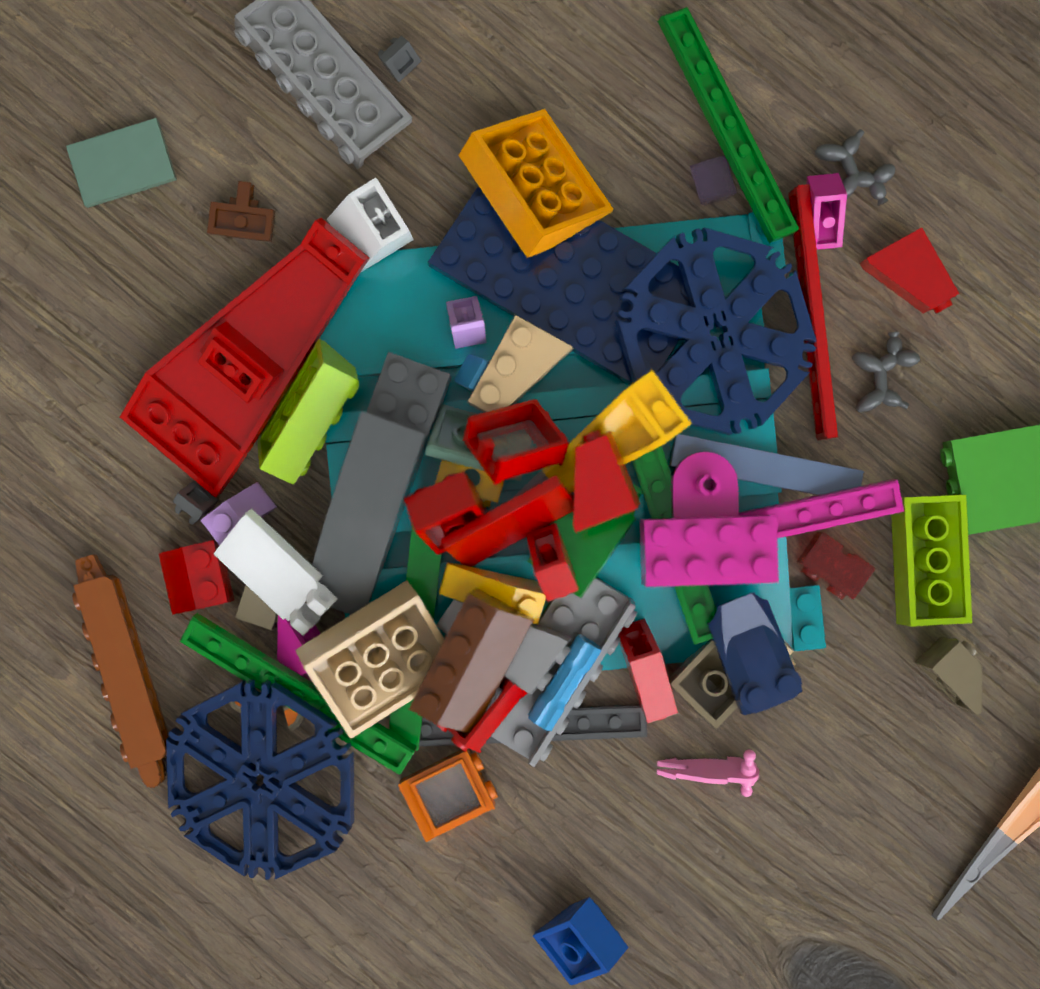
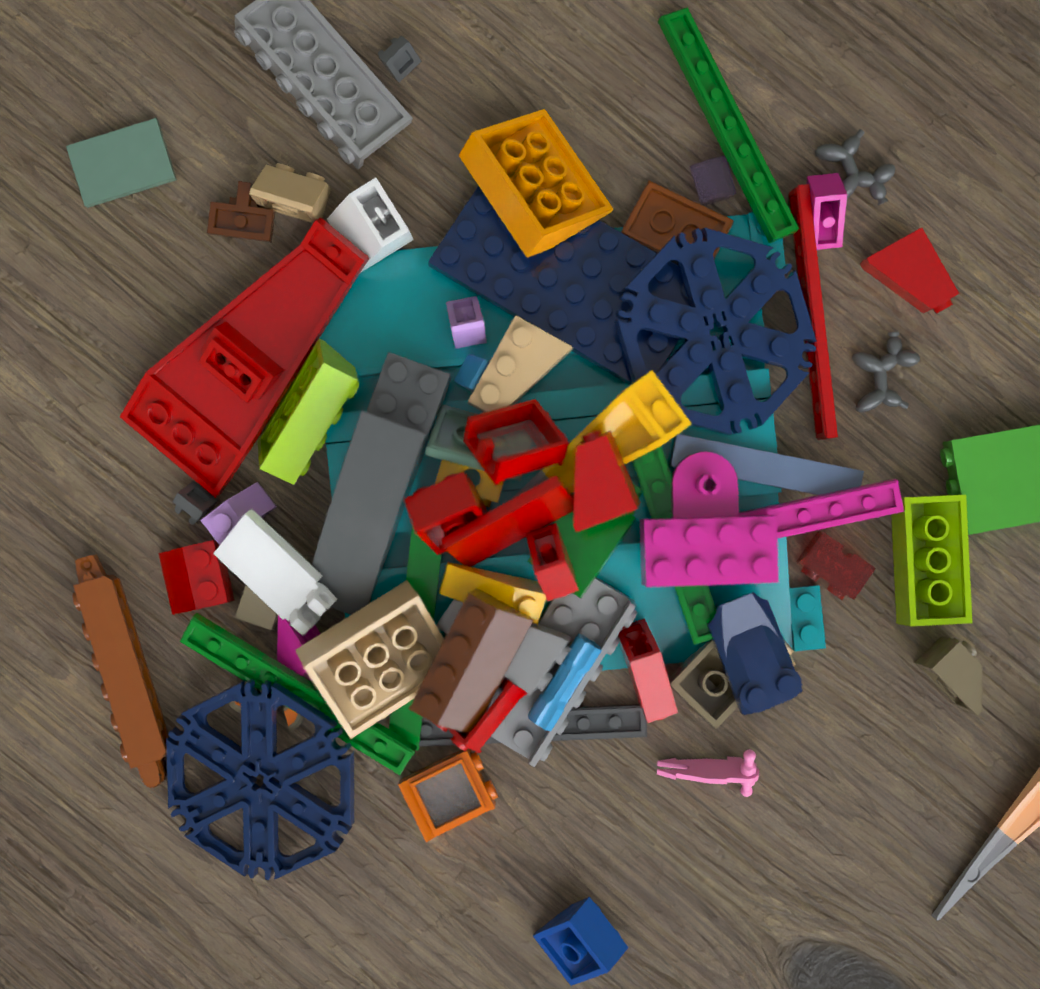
(291, 193): none -> tan slope
(666, 214): none -> dark orange tile

